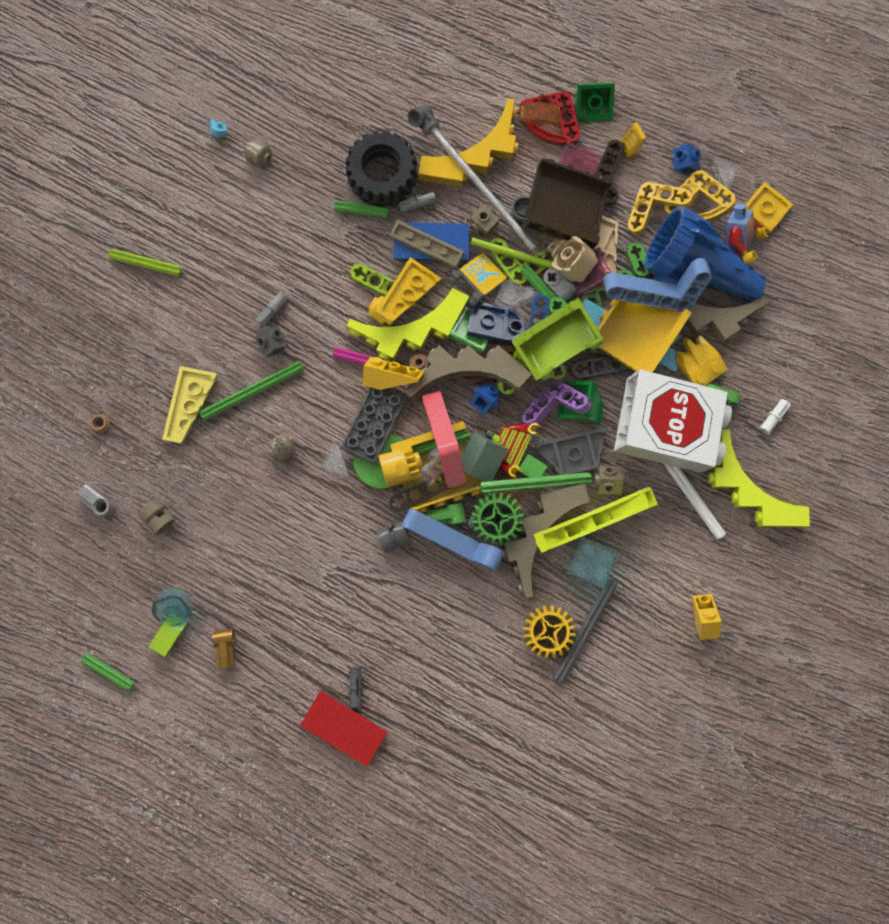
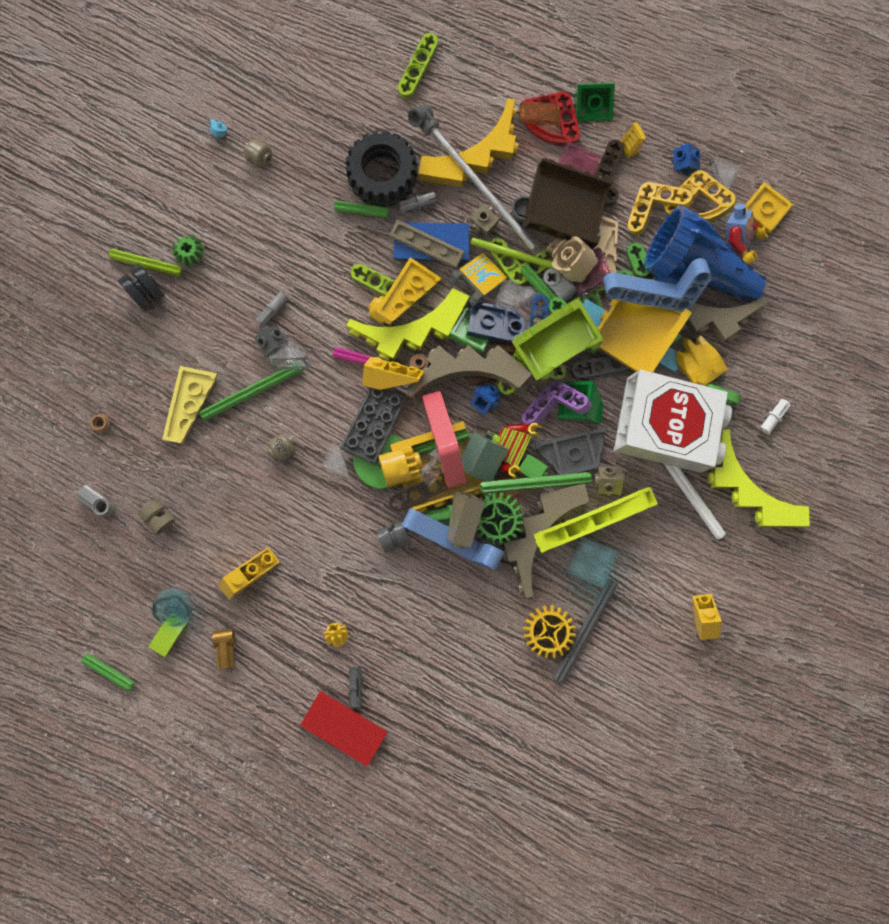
(141, 288): none -> black wheel
(183, 245): none -> bright green gear
(248, 573): none -> yellow slope
(289, 357): none -> clear slope
(336, 635): none -> yellow gear
(414, 64): none -> lime beam
(464, 519): none -> dark tan slope

